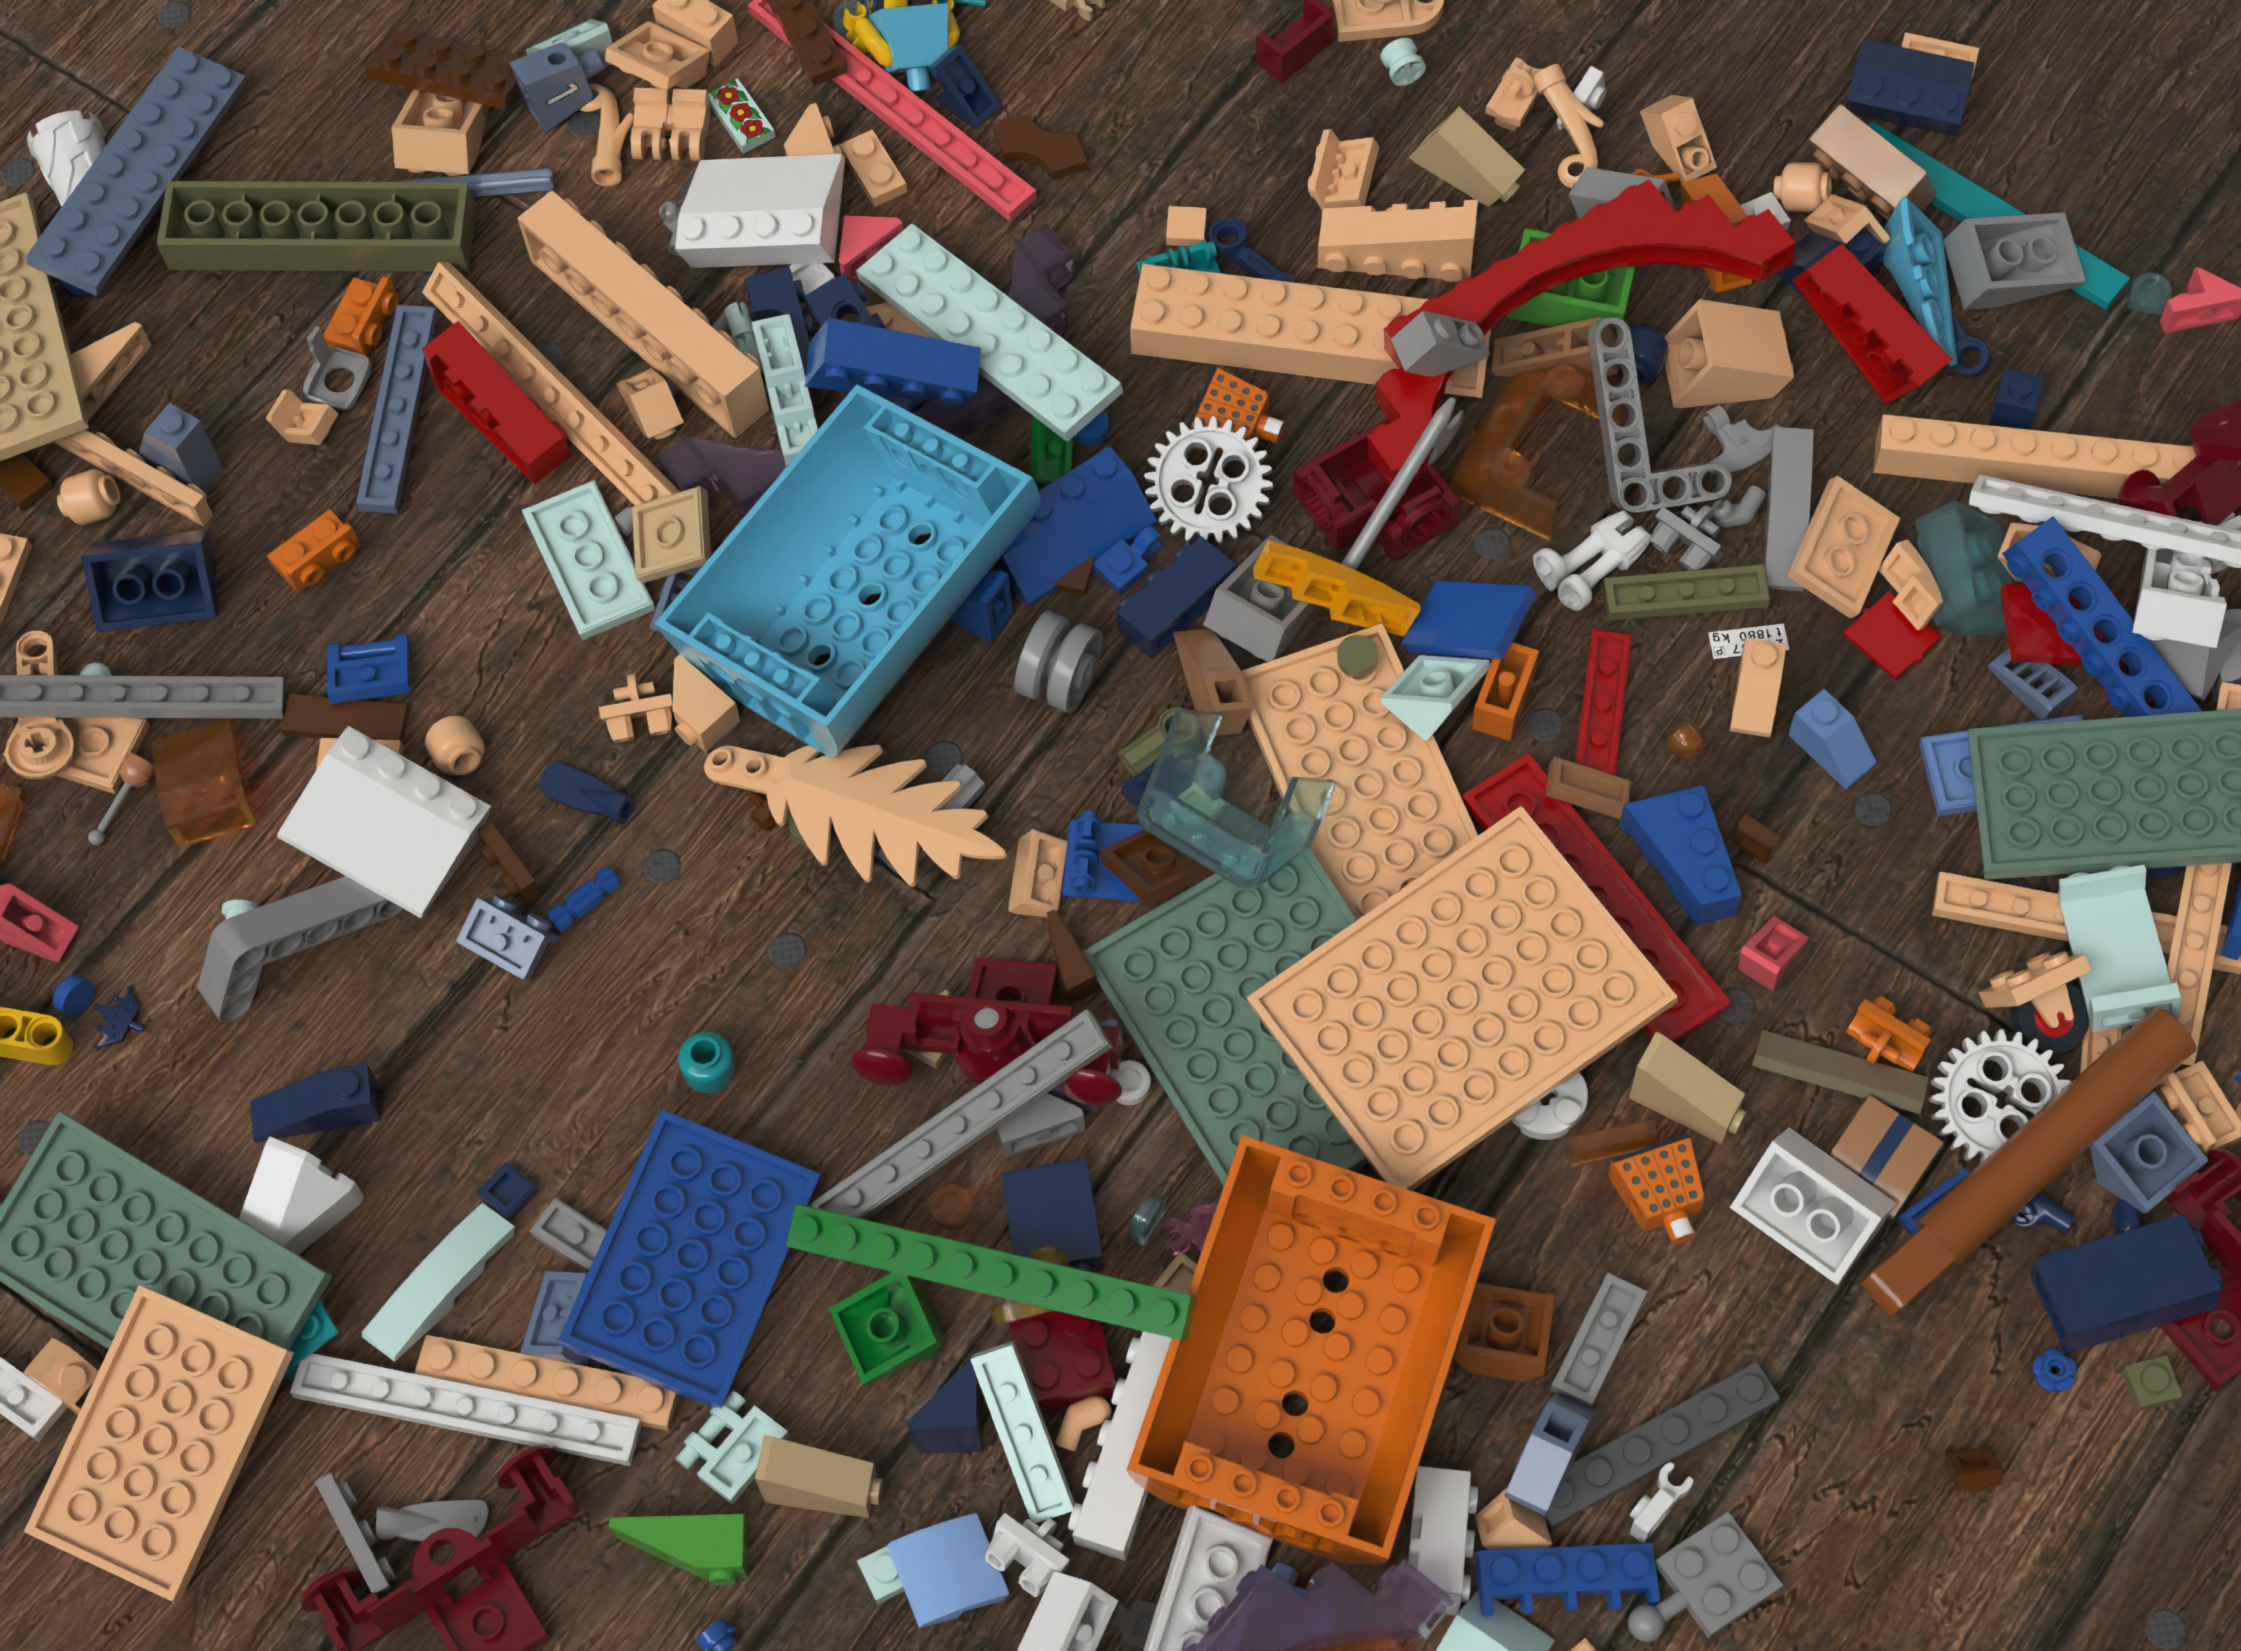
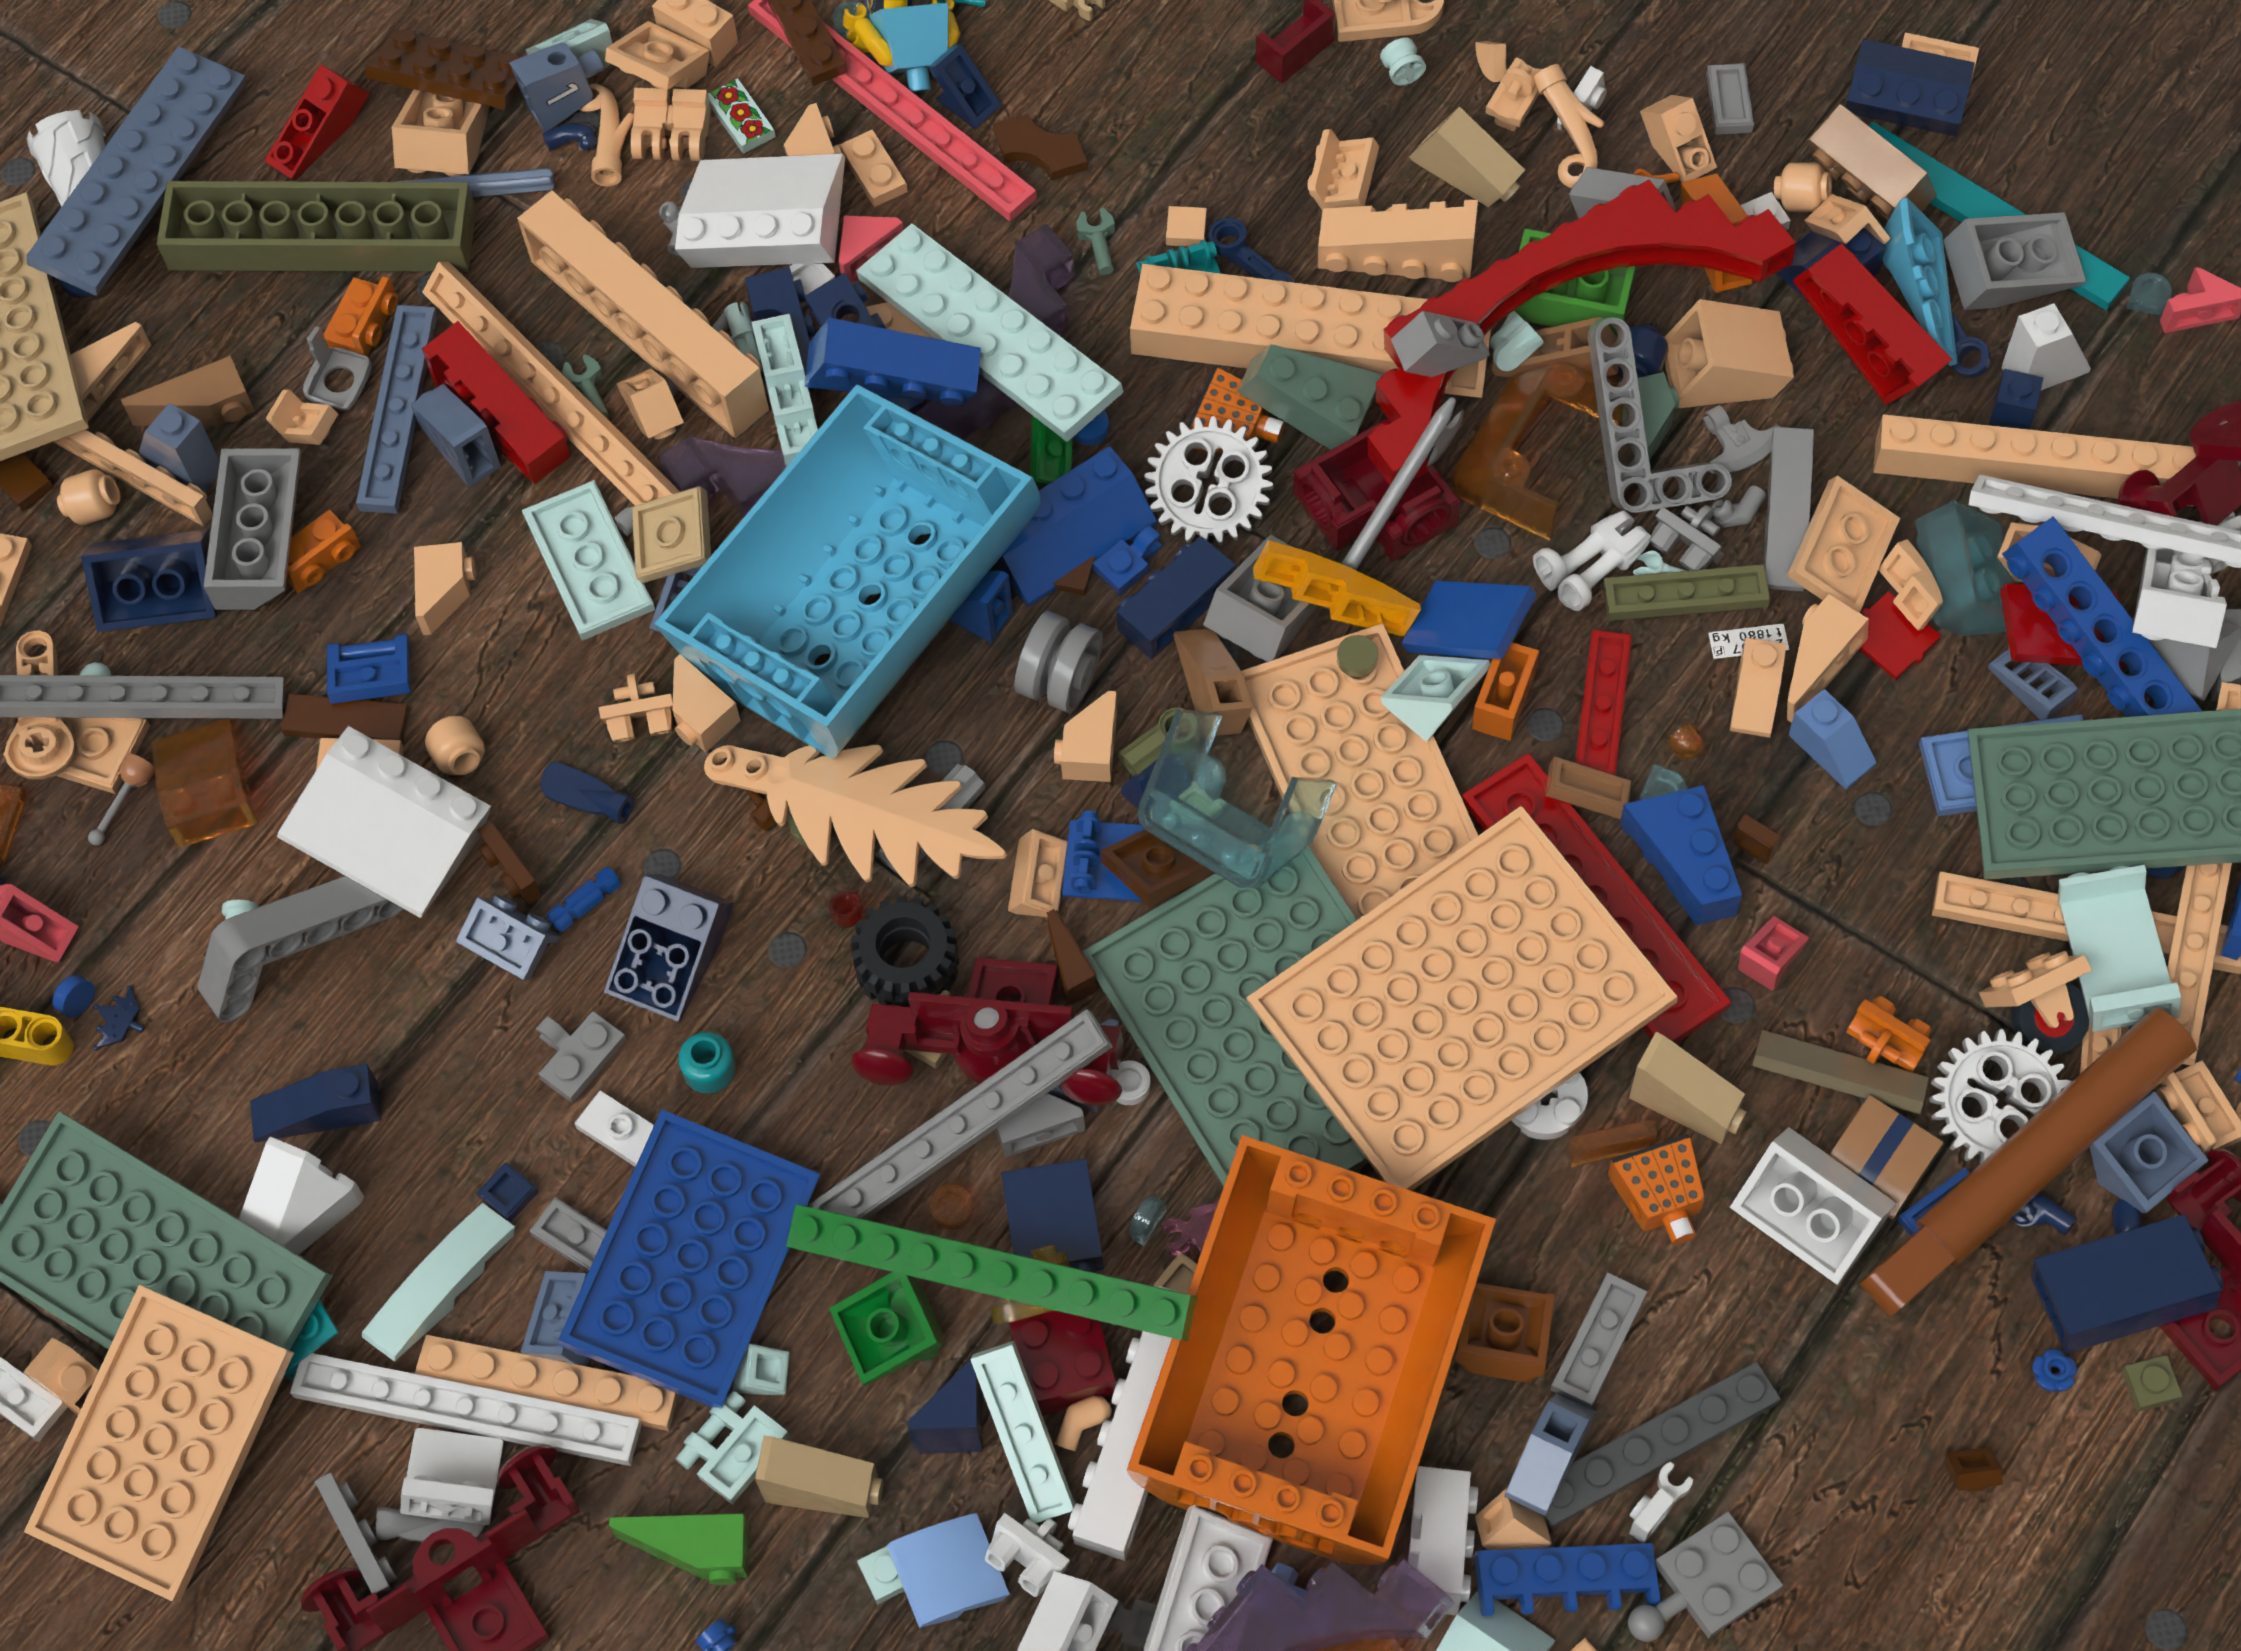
(207, 393): none -> medium nougat slope
(251, 527): none -> light grey slope
(317, 122): none -> red slope
(440, 582): none -> light nougat slope
(451, 1476): none -> white bracket
(457, 434): none -> sand blue slope
(570, 132): none -> dark blue arm
(579, 1055): none -> light grey plate
(587, 381): none -> sand green bar
(615, 1127): none -> white plate
(667, 945): none -> dark blue slope
(762, 1371): none -> light aqua slope
(846, 909): none -> clear red hinge
(897, 924): none -> black tyre
(1089, 742): none -> light nougat slope
(1098, 236): none -> sand green bar
(1310, 392): none -> sand green wedge
(1492, 59): none -> light nougat tile
(1514, 343): none -> light aqua piece
(1654, 564): none -> light aqua hand
(1658, 408): none -> sand green slope
(1662, 782): none -> clear light blue tile
(1729, 99): none -> light grey tile
(1827, 642): none -> light nougat slope
(2045, 348): none -> white slope

